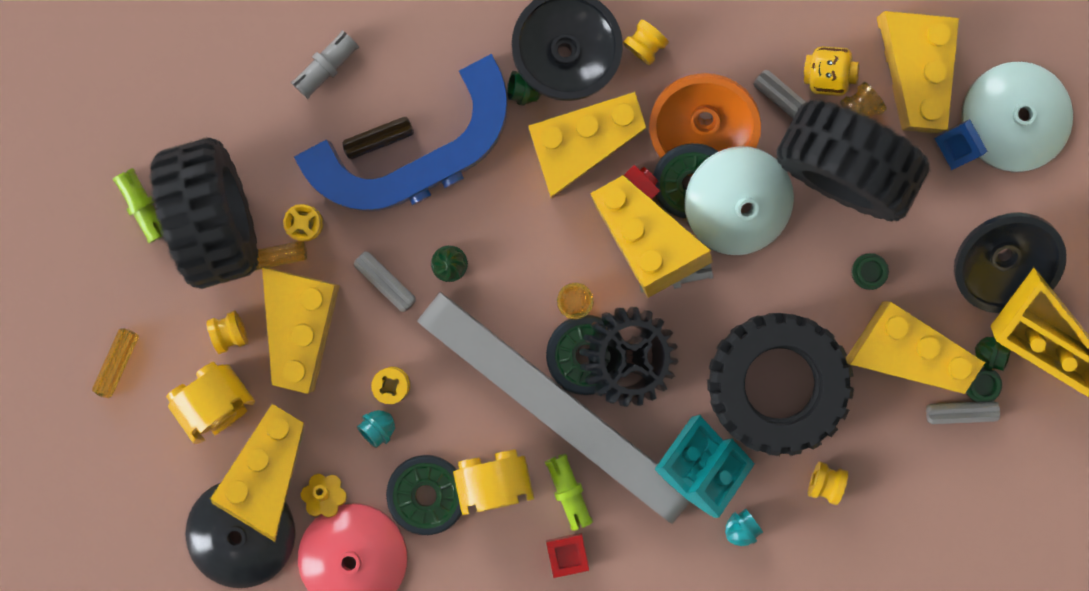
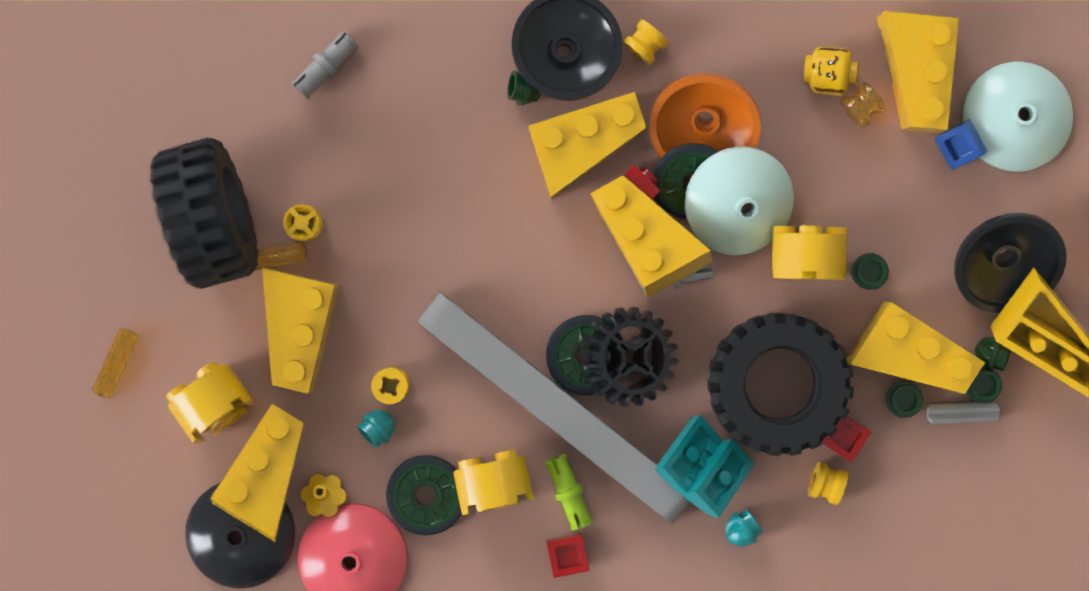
(139, 204): lime pin -> none
(227, 332): yellow wheel -> none
(377, 137): dark brown axle -> none
(384, 281): light grey axle -> none
(413, 181): blue arch -> none
(449, 263): dark green plate -> none
(575, 301): clear yellow wheel -> none
(778, 93): light grey axle -> none
(810, 252): none -> yellow brick
(848, 438): none -> red plate
(853, 160): black tyre -> none
(904, 399): none -> dark green plate

